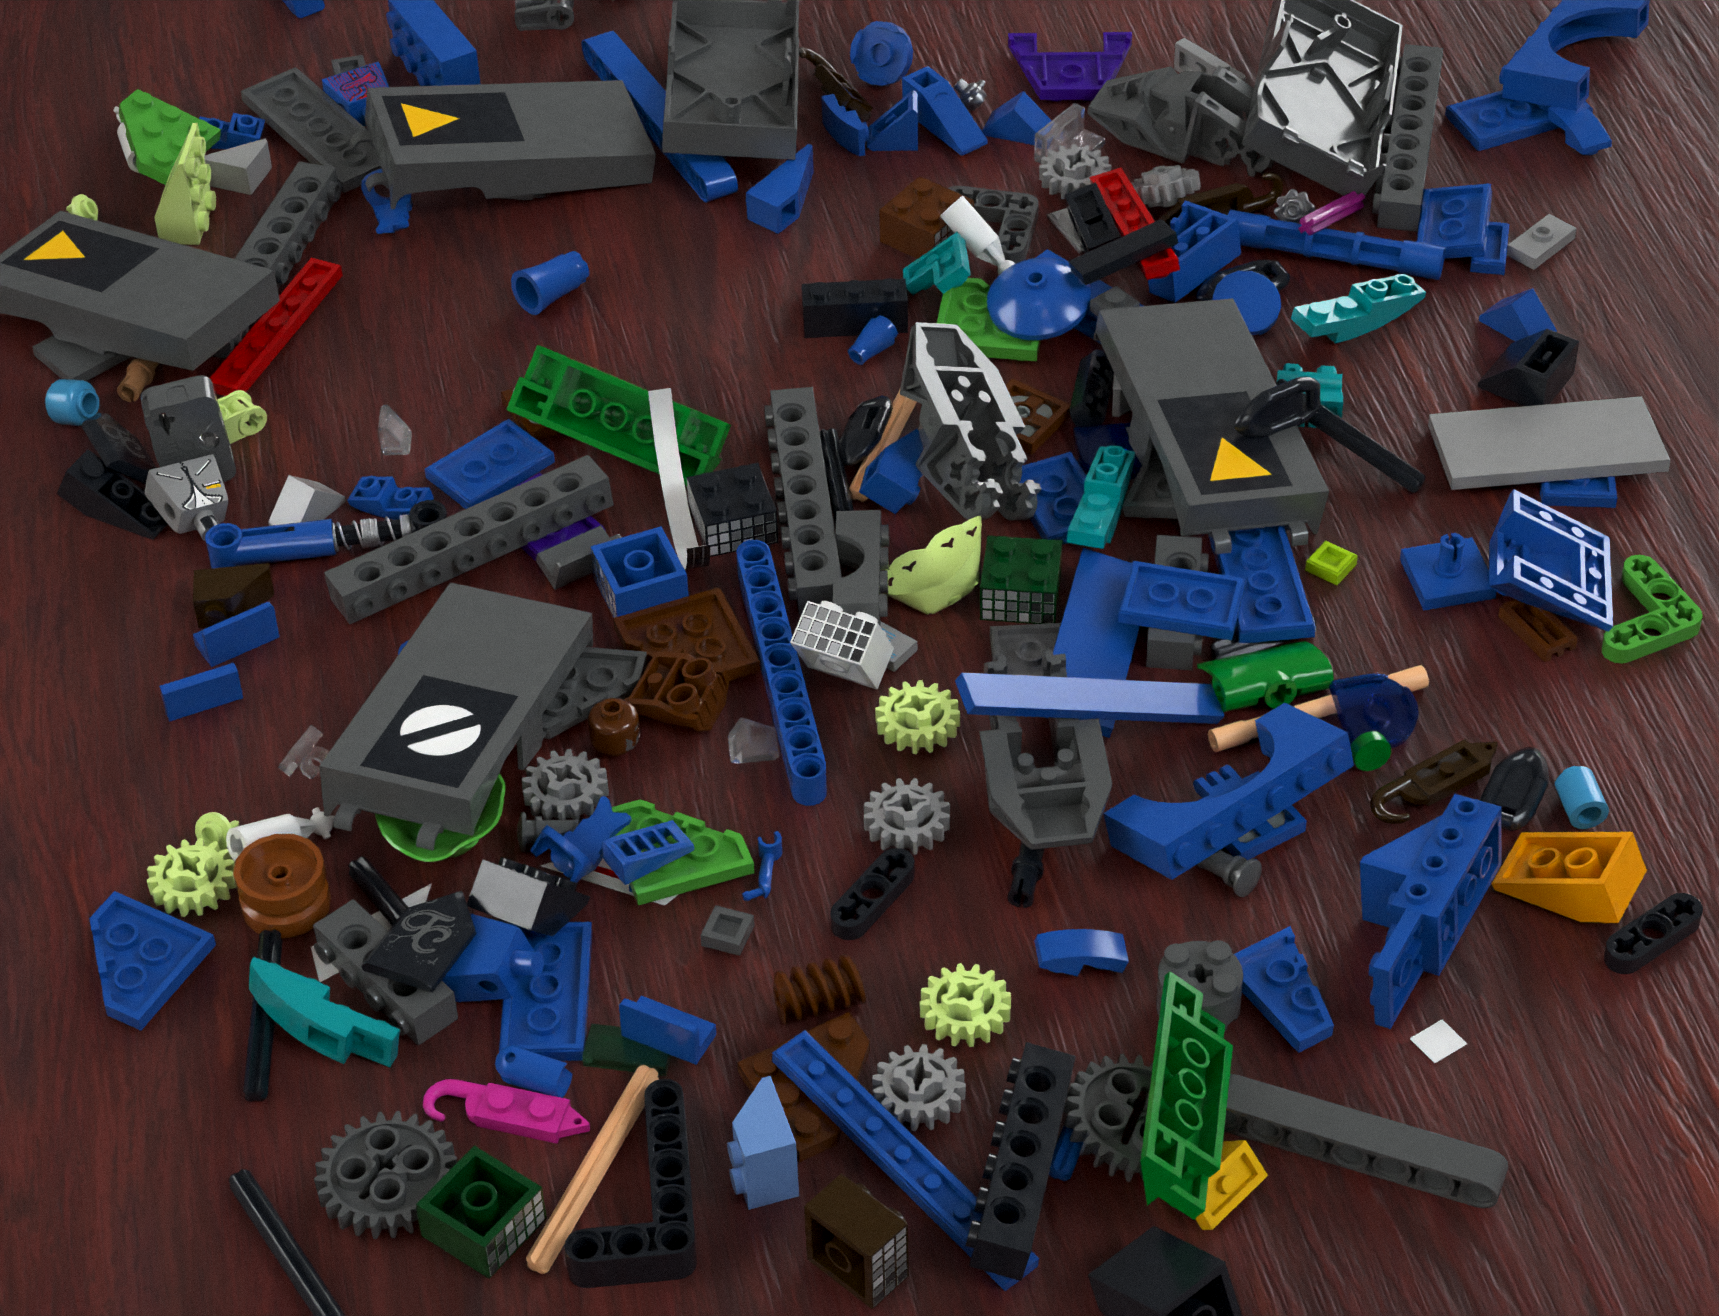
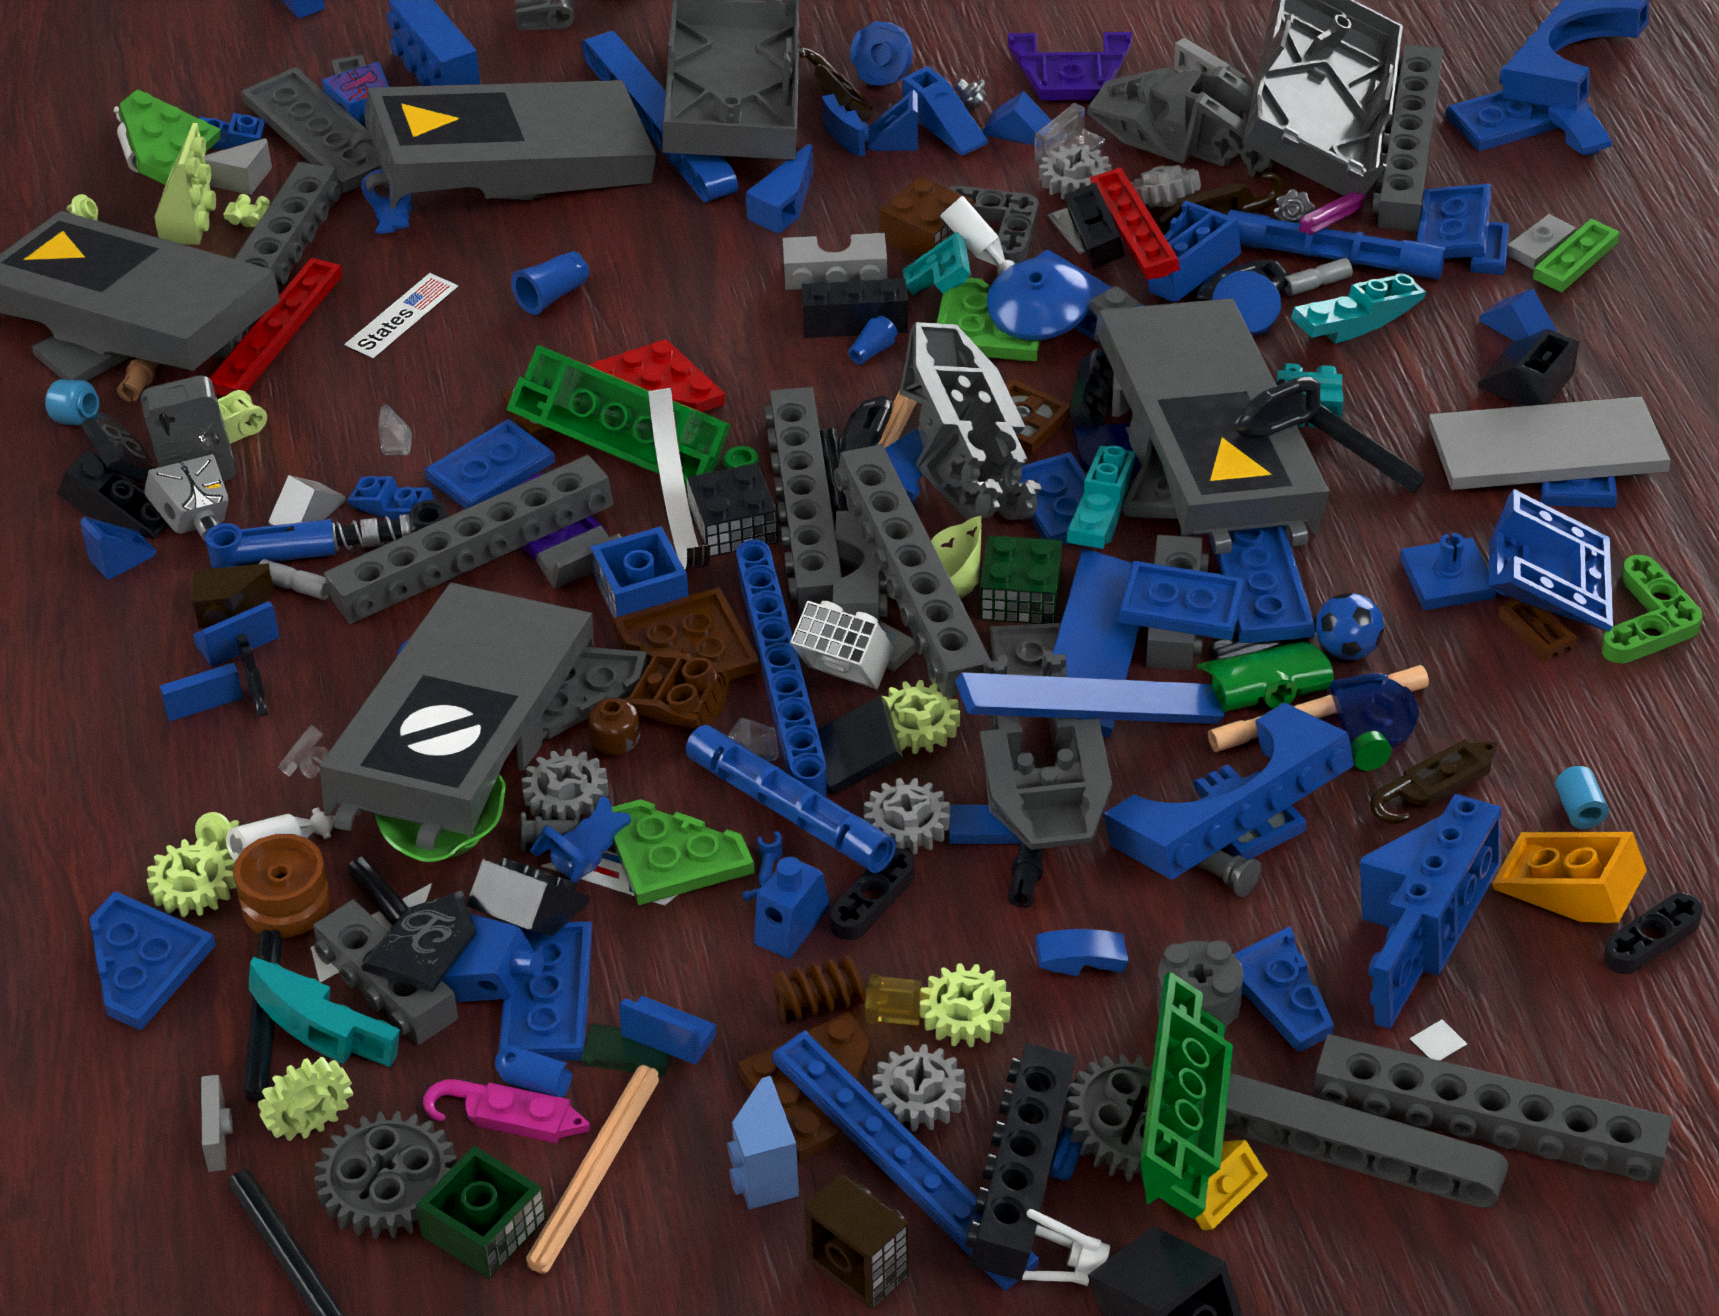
(113, 547): none -> blue slope
(215, 1123): none -> light grey plate
(244, 212): none -> yellowish green piece
(252, 674): none -> black piece
(299, 581): none -> light grey piece
(304, 1098): none -> yellowish green gear
(401, 315): none -> white sticker
(630, 867): blue slope -> none
(665, 367): none -> red plate
(671, 1192): black beam -> none
(727, 930): dark grey plate -> none
(740, 456): none -> green tile
(789, 906): none -> blue torso
(791, 798): none -> blue piece
(809, 264): none -> light grey arch
(859, 744): none -> black tile
(893, 1000): none -> clear yellow tile
(910, 566): none -> dark grey brick
(977, 826): none -> blue tile
(1084, 1254): none -> white plant
(1123, 252): black tile -> none
(1321, 275): none -> light grey piece
(1331, 562): lime tile -> none
(1349, 626): none -> blue piece
(1493, 1108): none -> dark grey brick
(1518, 787): black piece -> none
(1576, 255): none -> bright green plate

